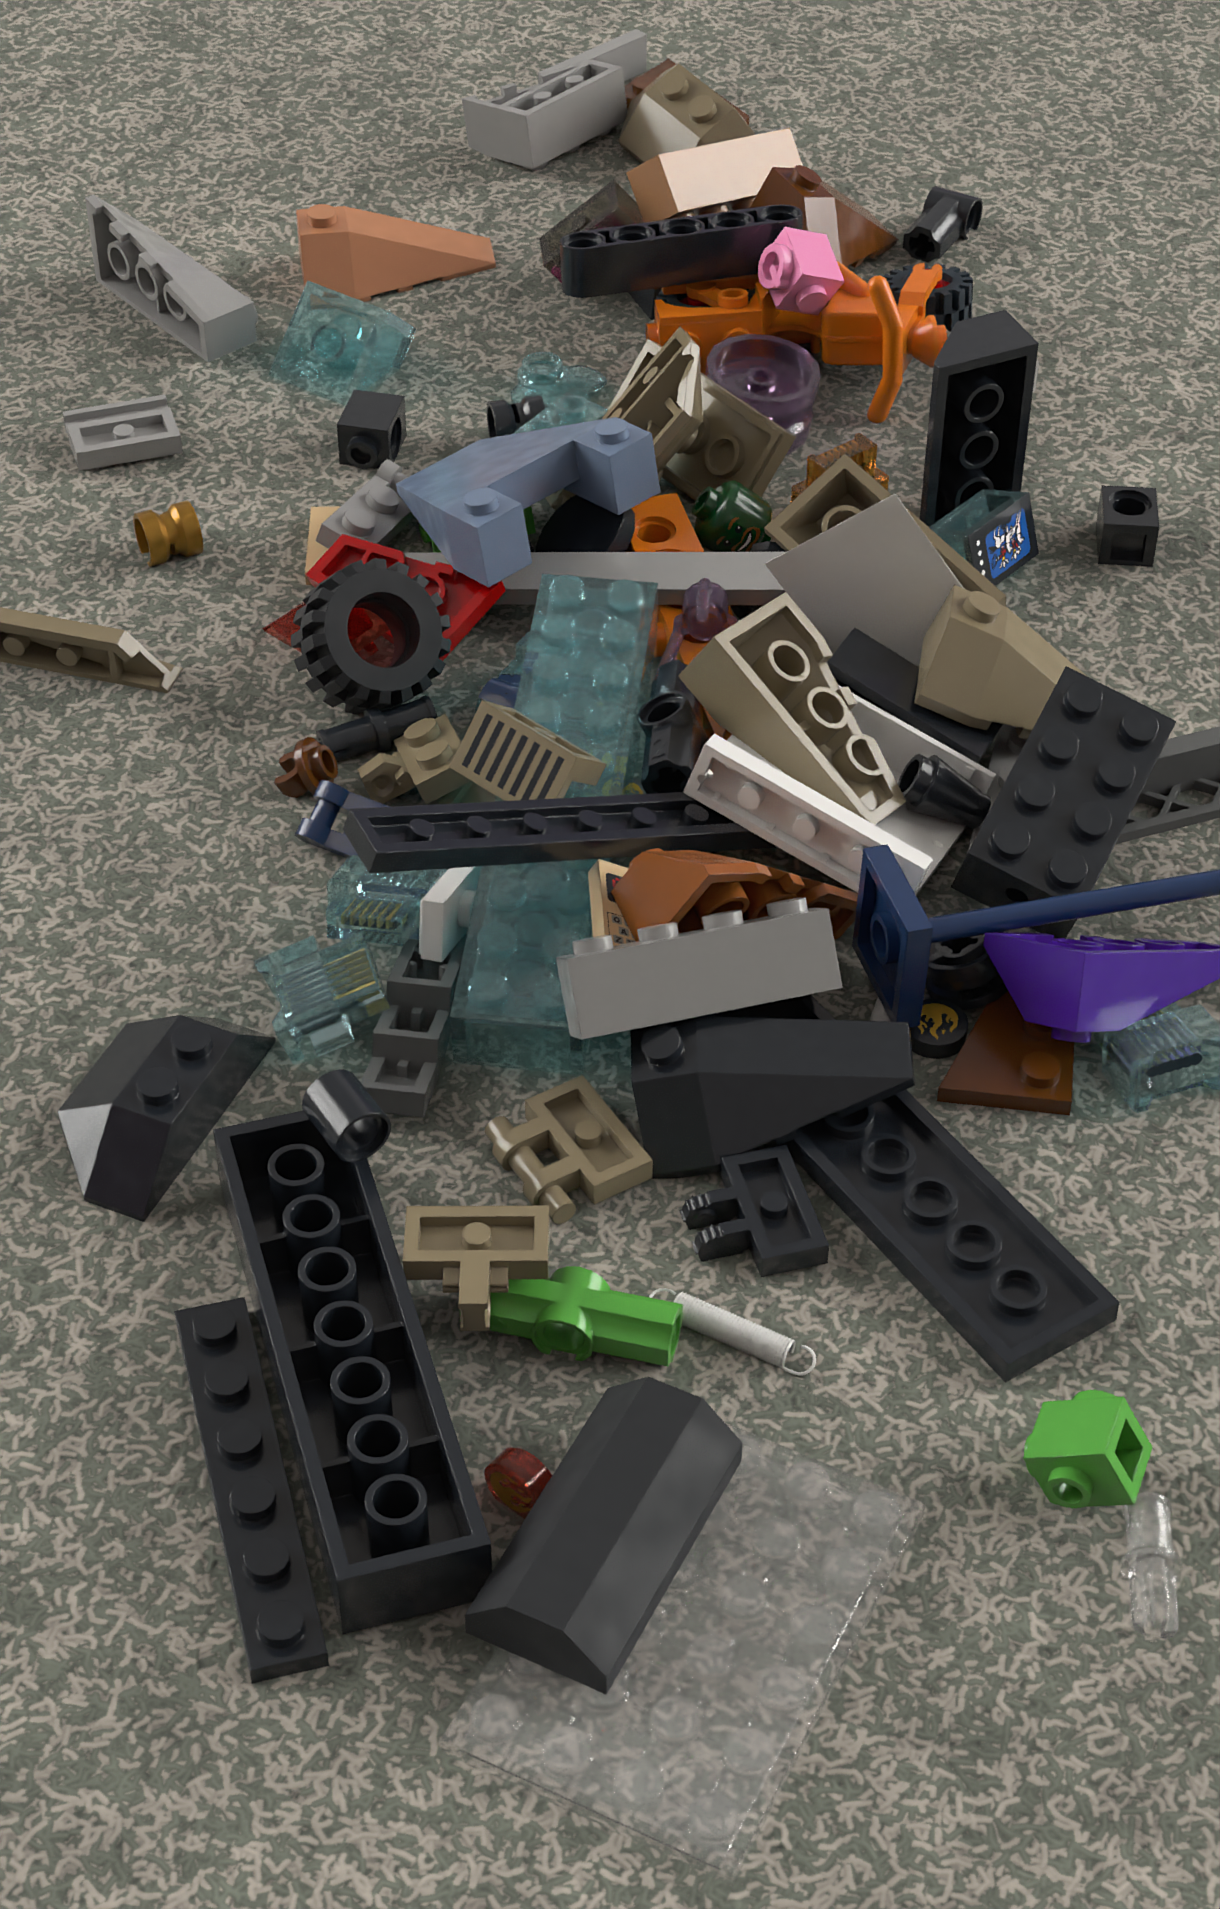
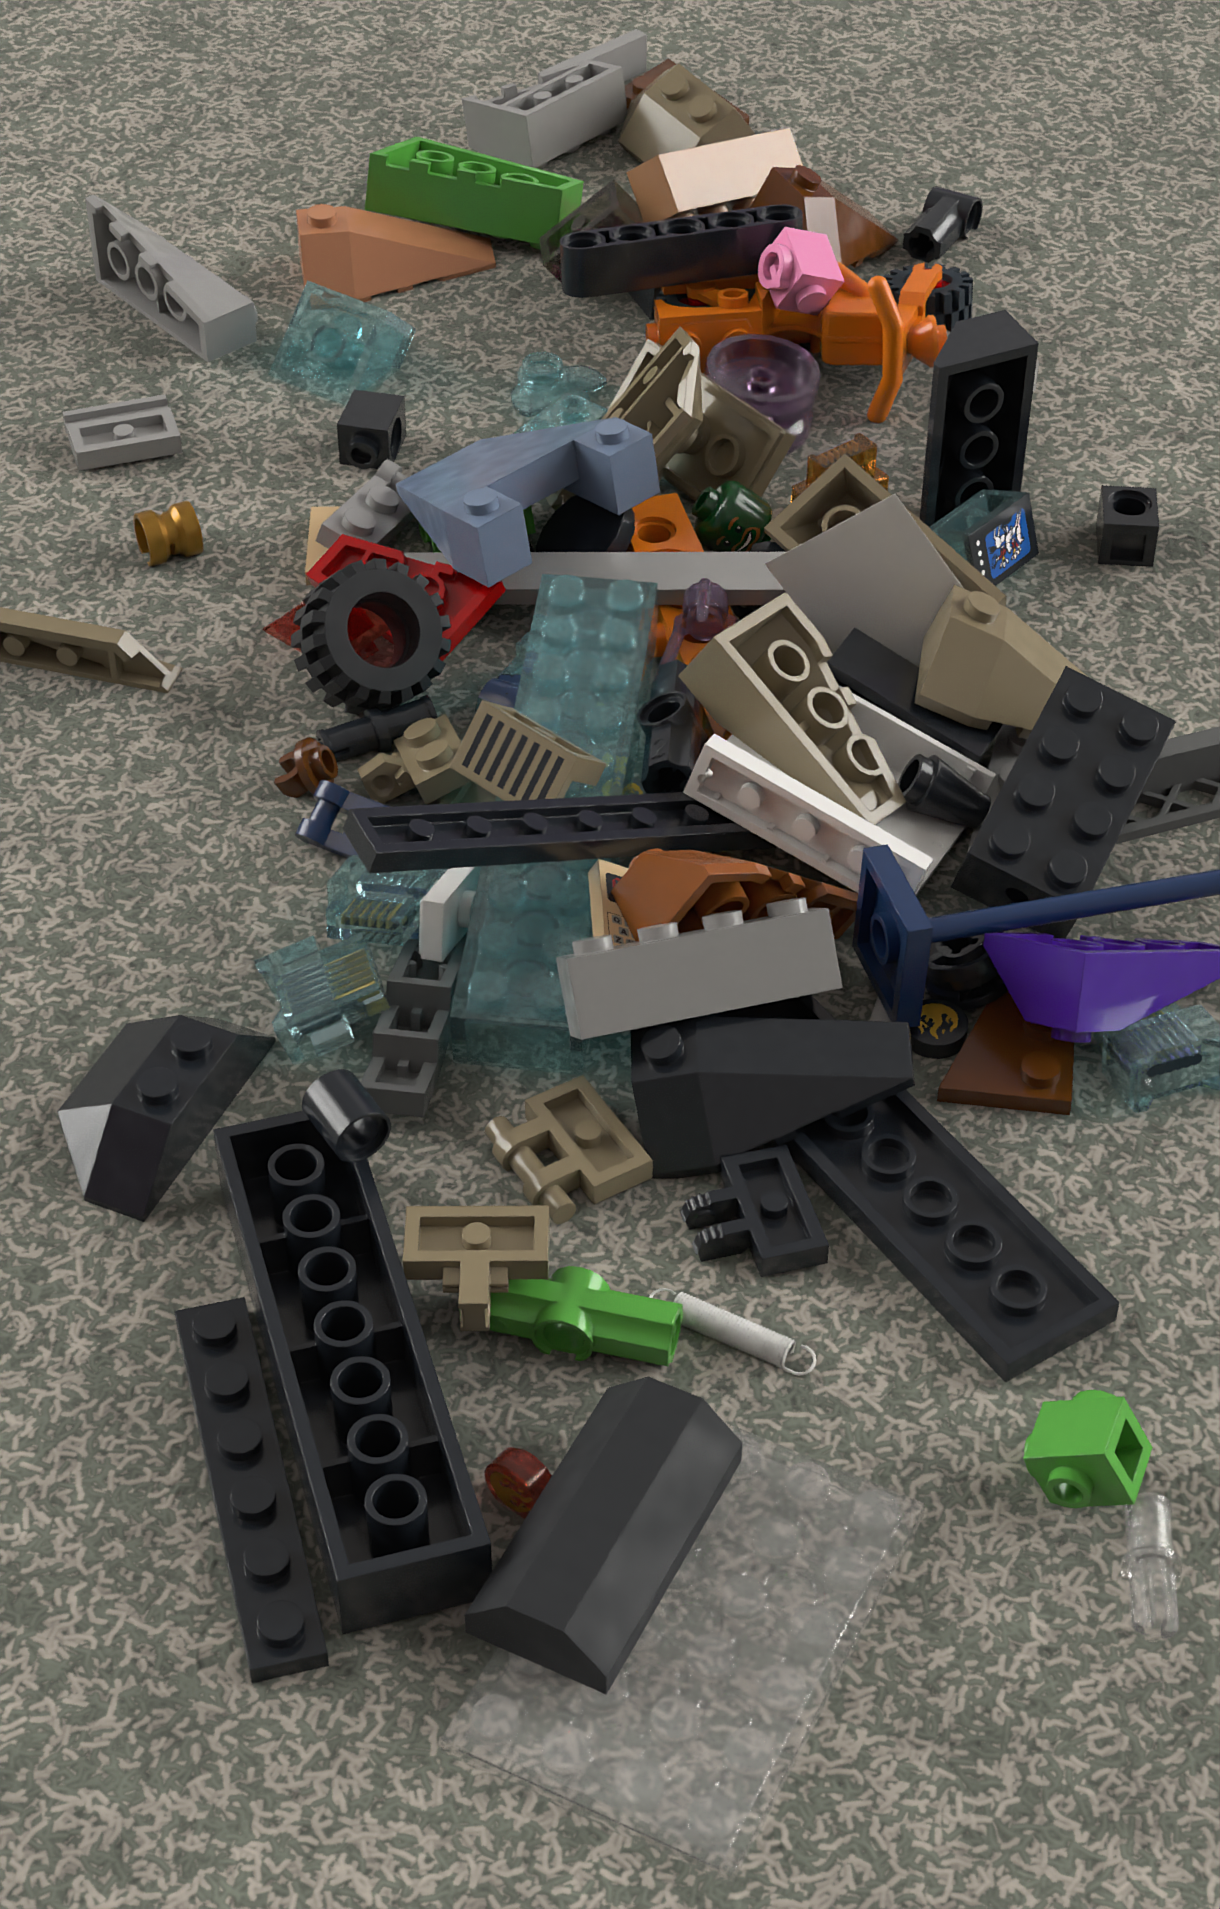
(468, 190): none -> bright green wedge
(508, 418): black wheel -> none

